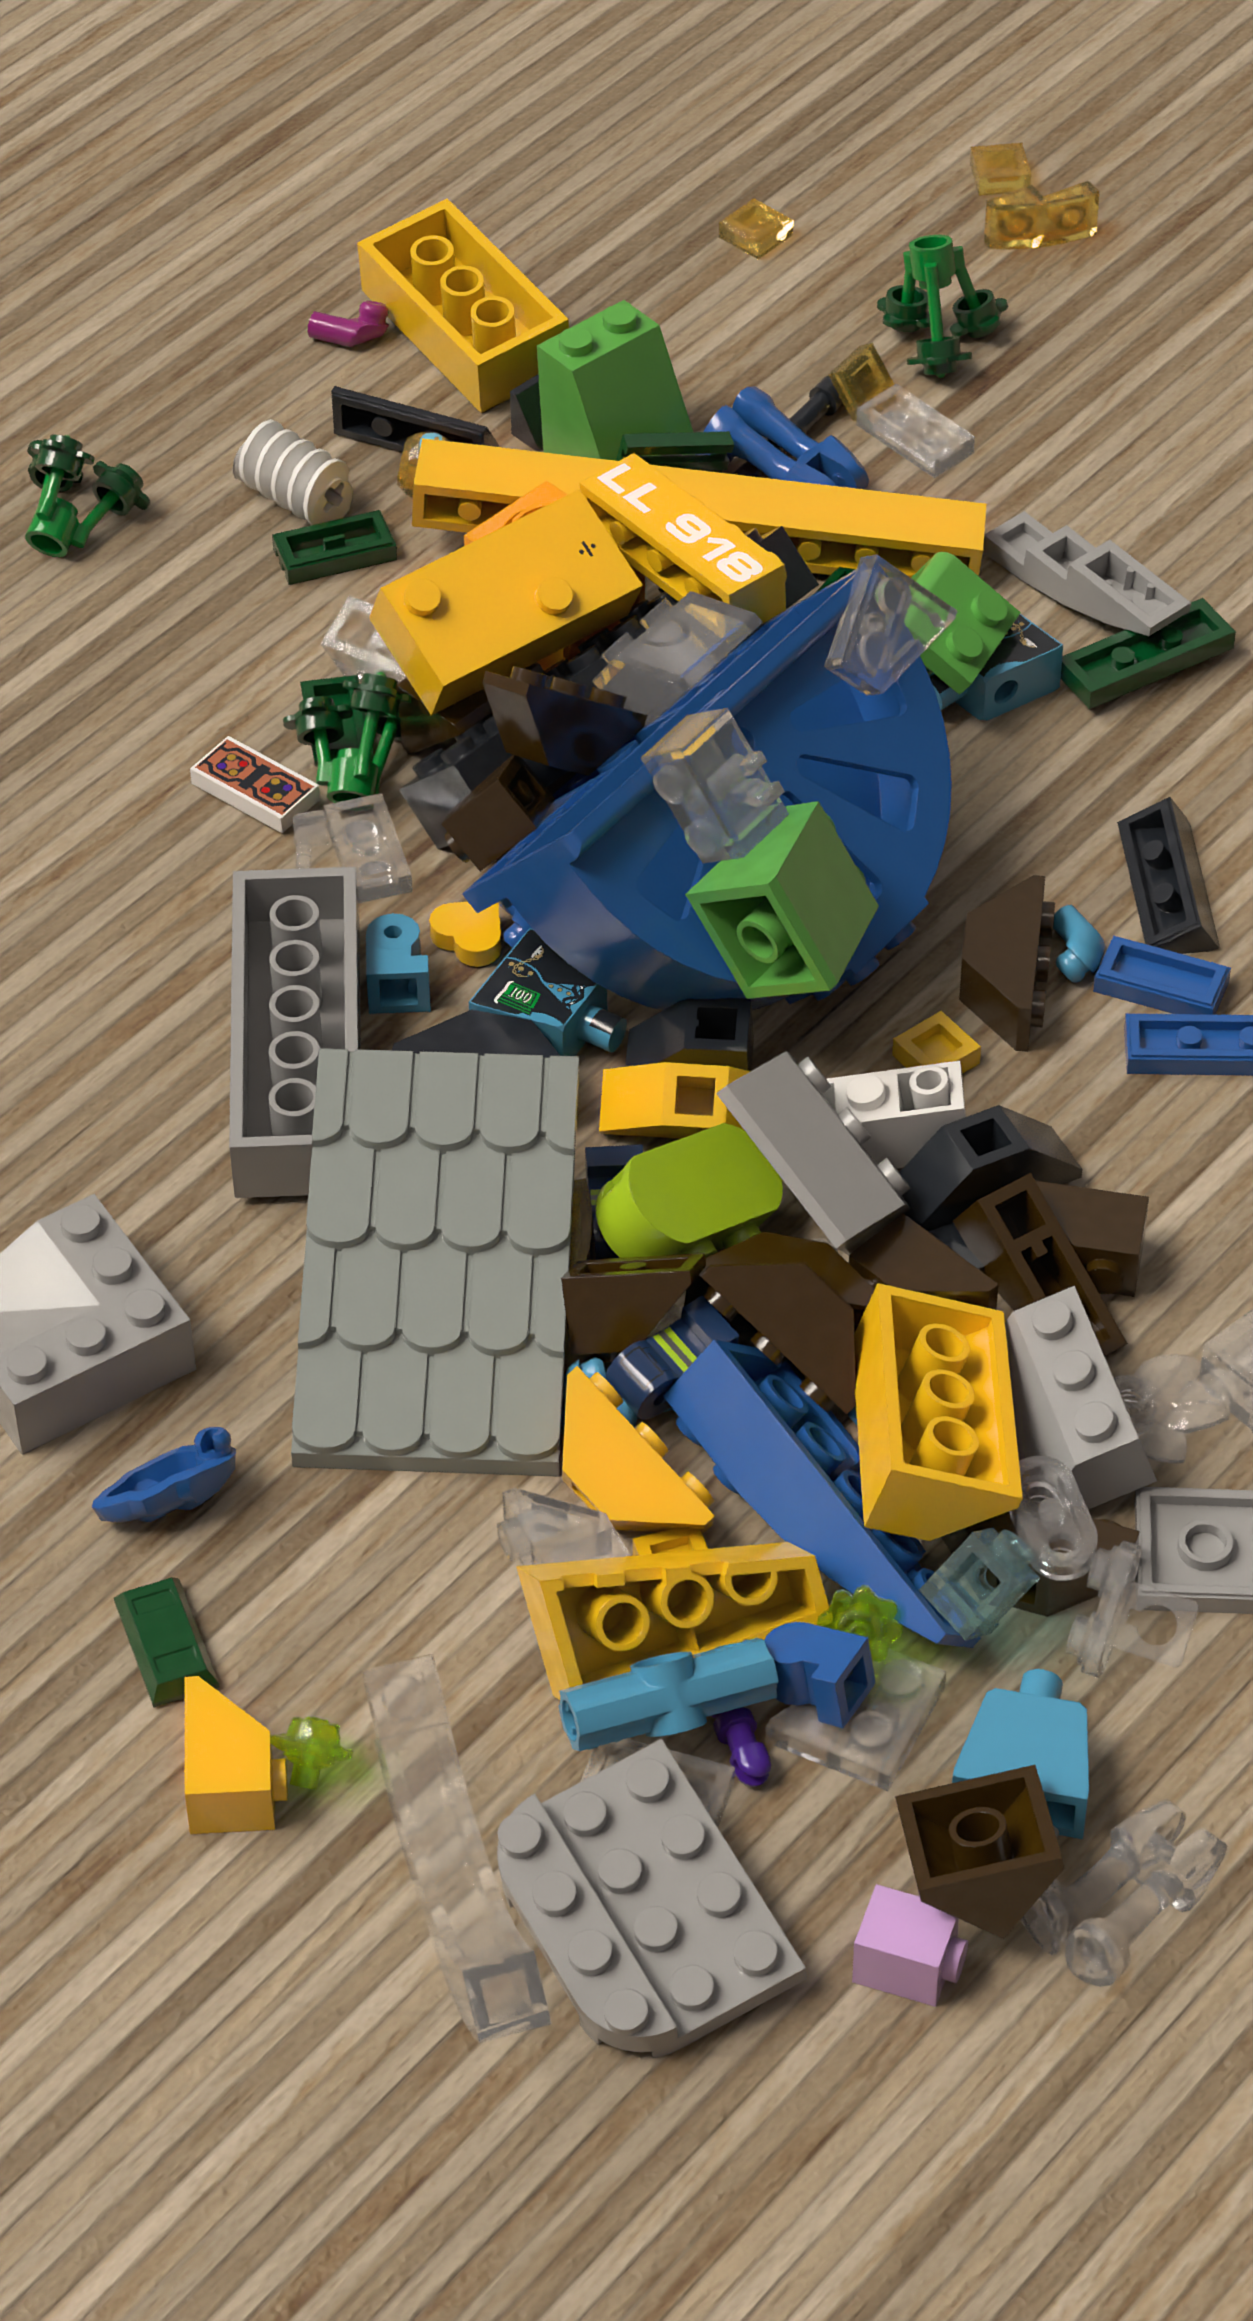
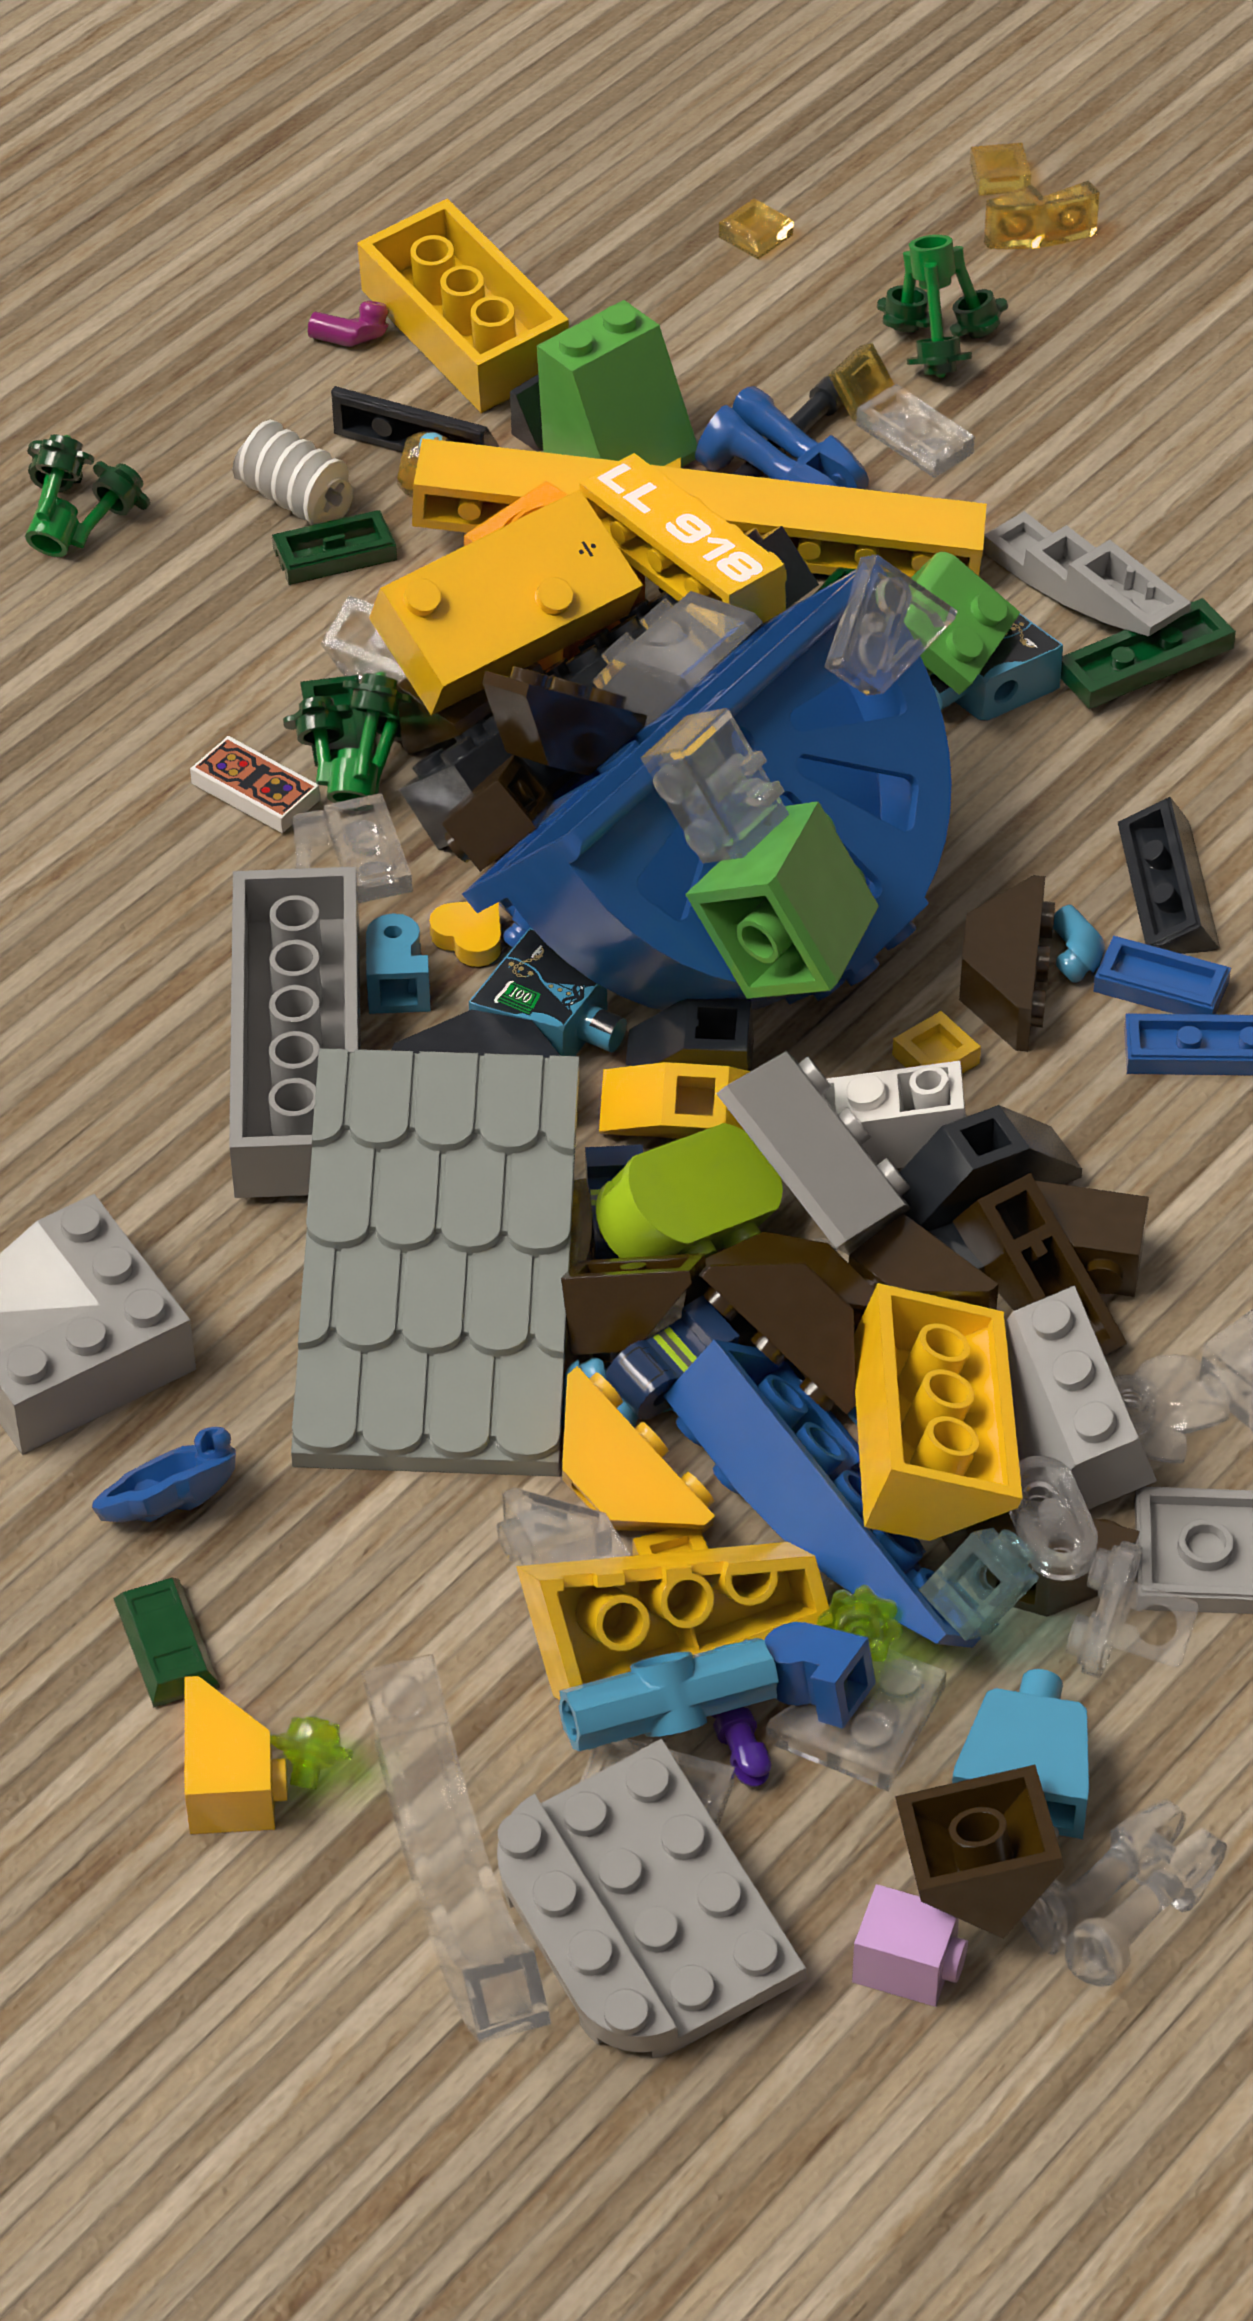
(672, 445): dark green tile -> none

